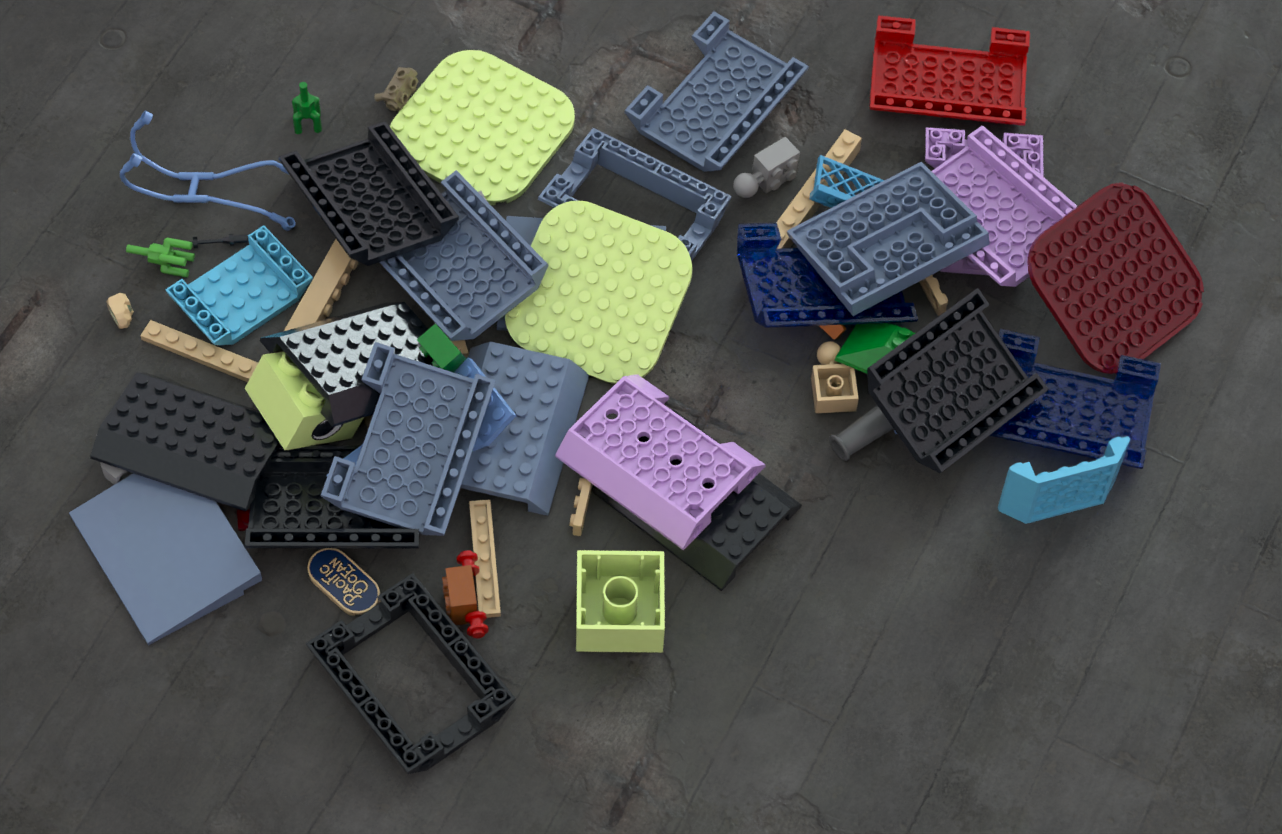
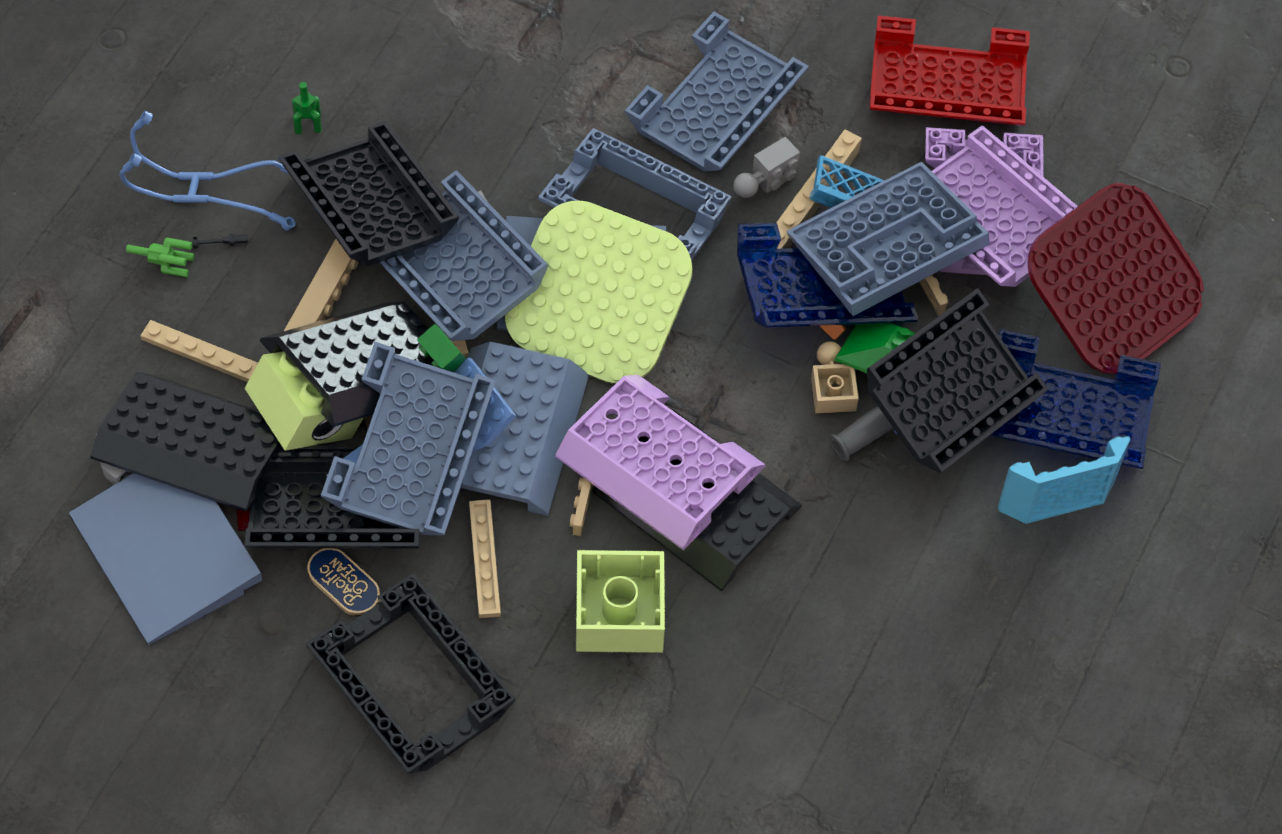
(120, 310): tan rock -> none
(243, 290): medium azure slope -> none
(399, 89): dark tan brick -> none
(461, 596): dark orange brick -> none
(485, 124): yellowish green plate -> none

